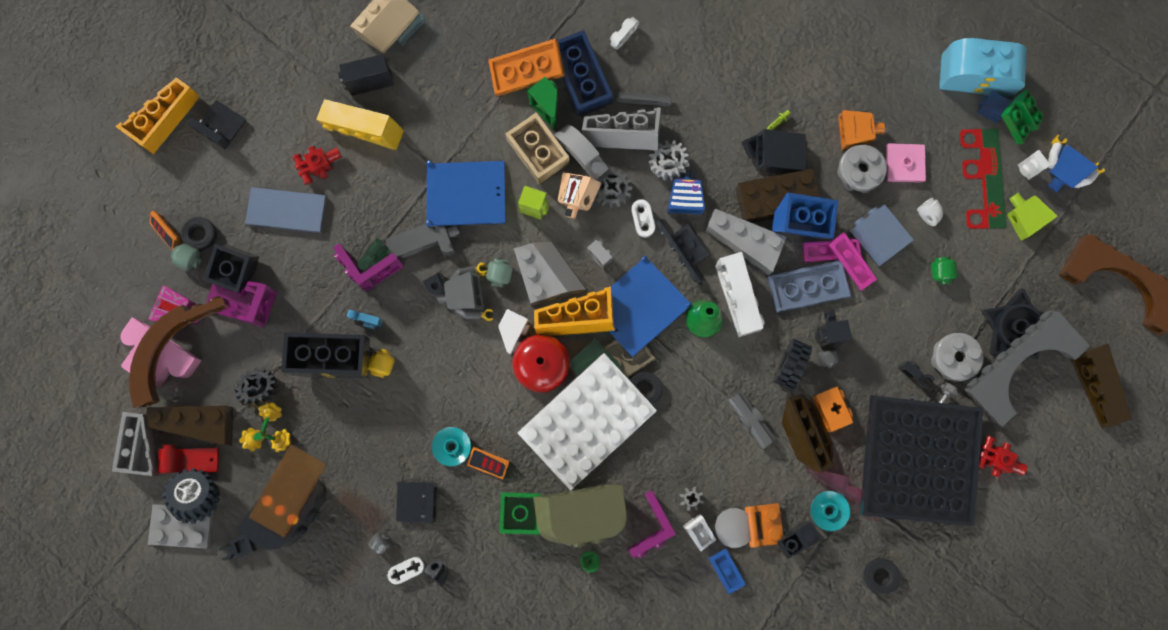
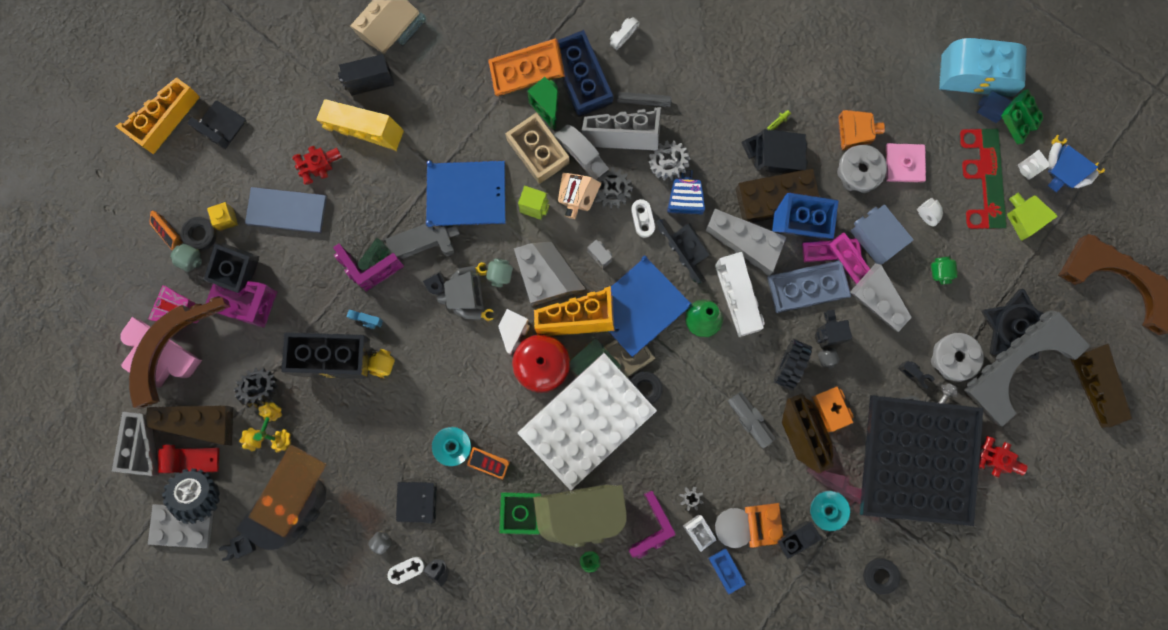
(222, 216): none -> yellow brick
(881, 298): none -> light grey wedge

